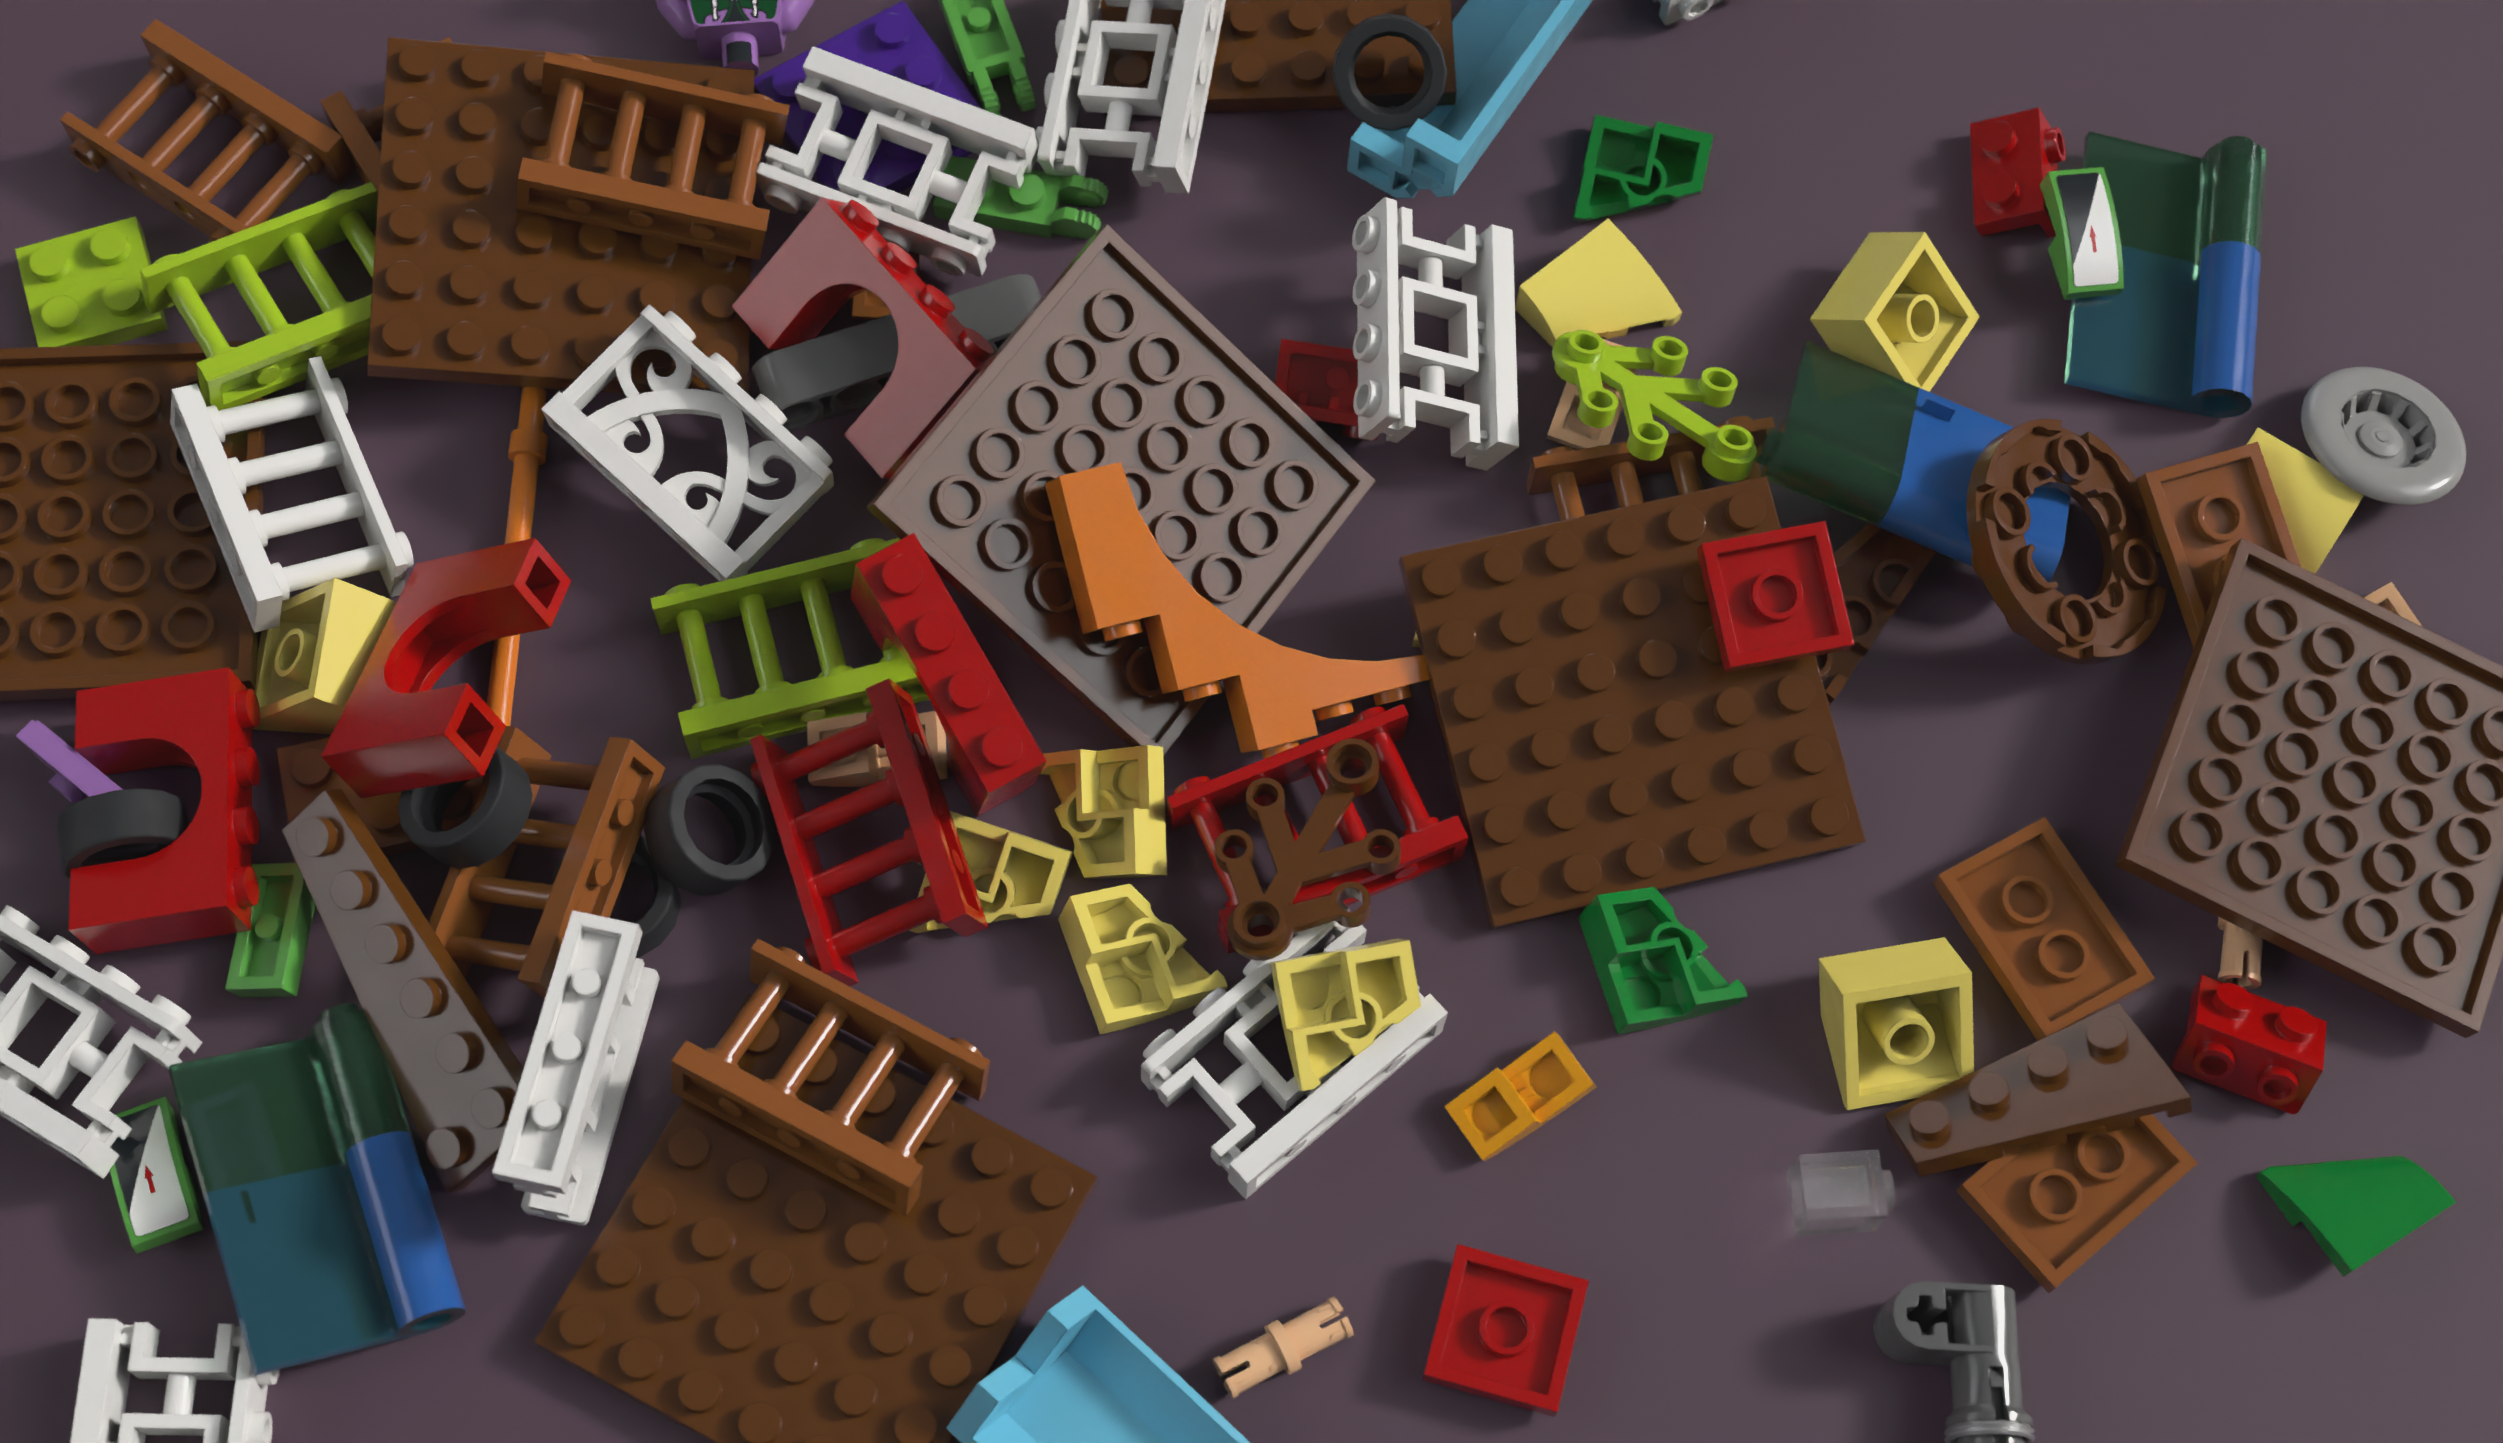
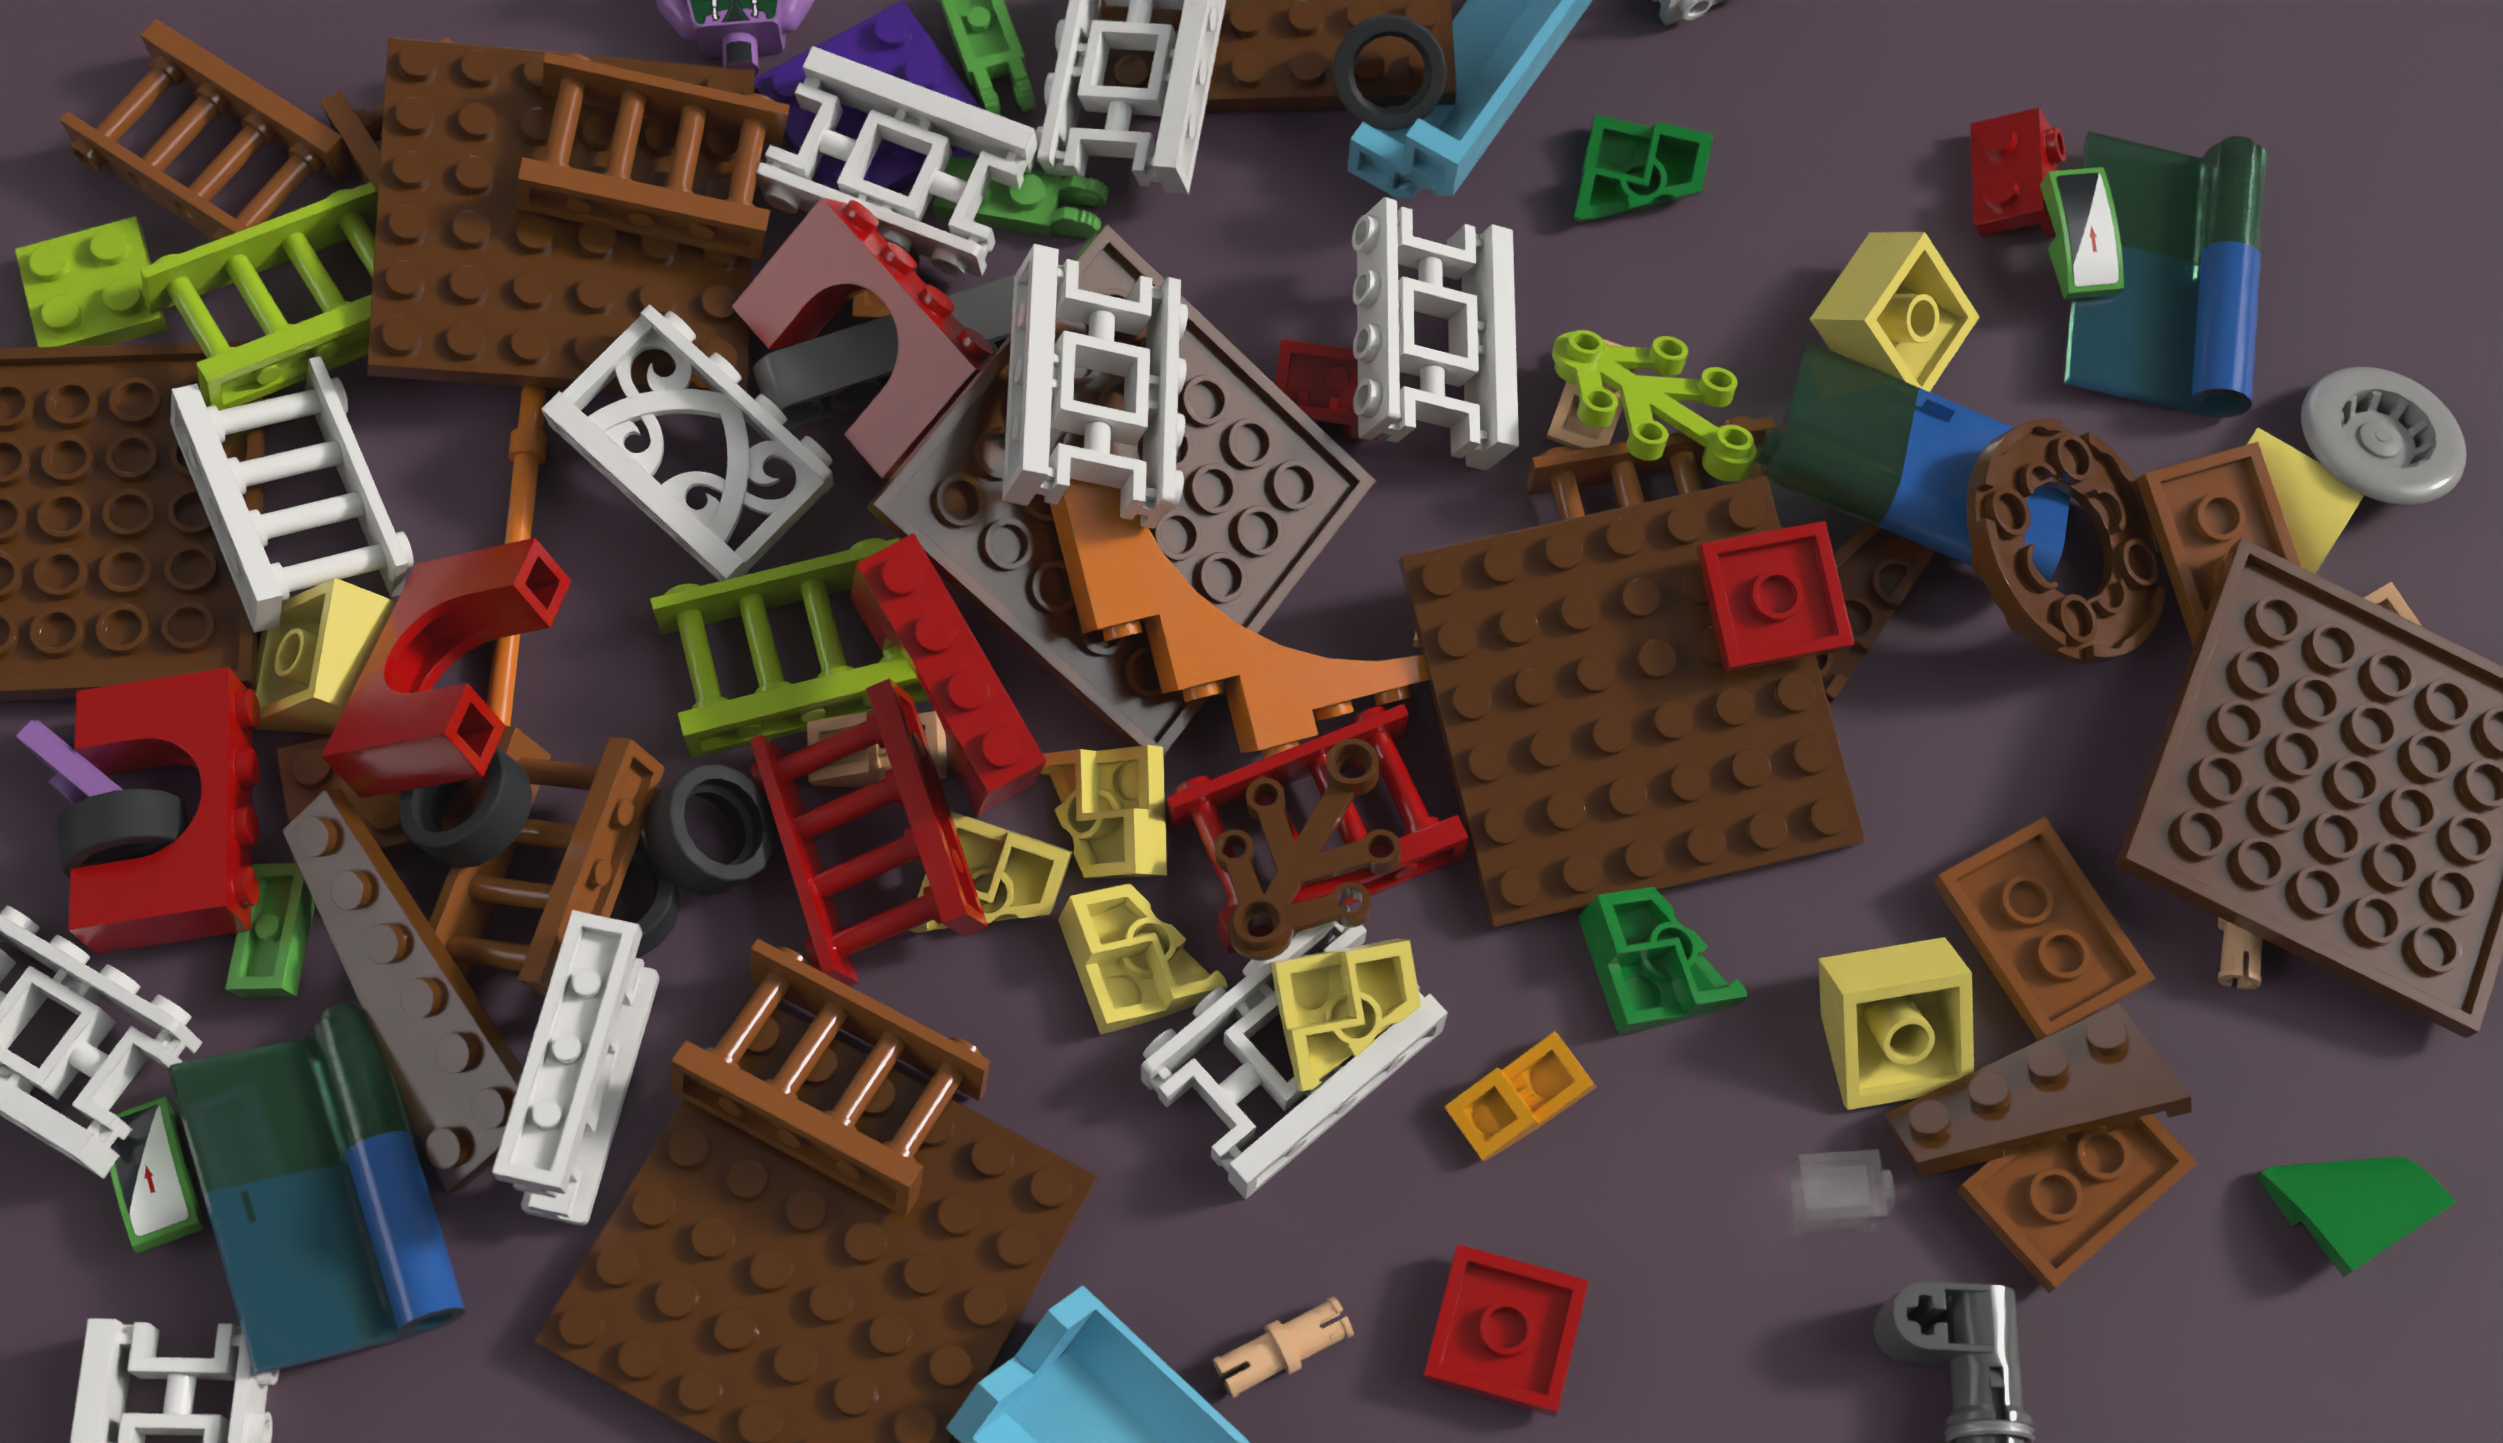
(1044, 389): none -> white fence
(1597, 288): light yellow slope -> none
(2251, 1045): red bracket -> none

